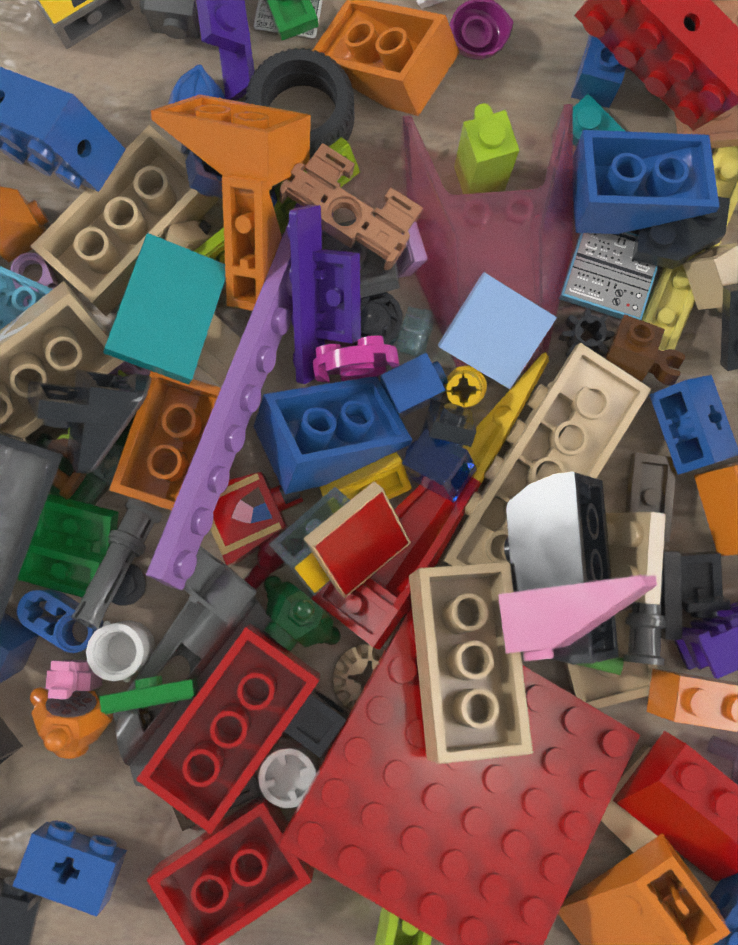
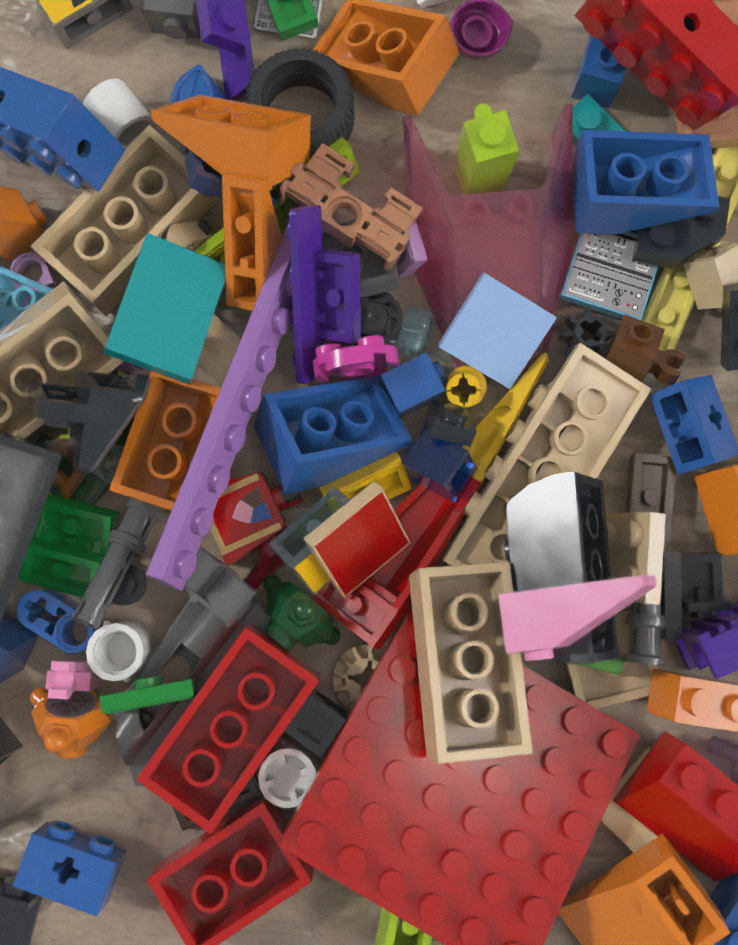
(118, 110): none -> white piece

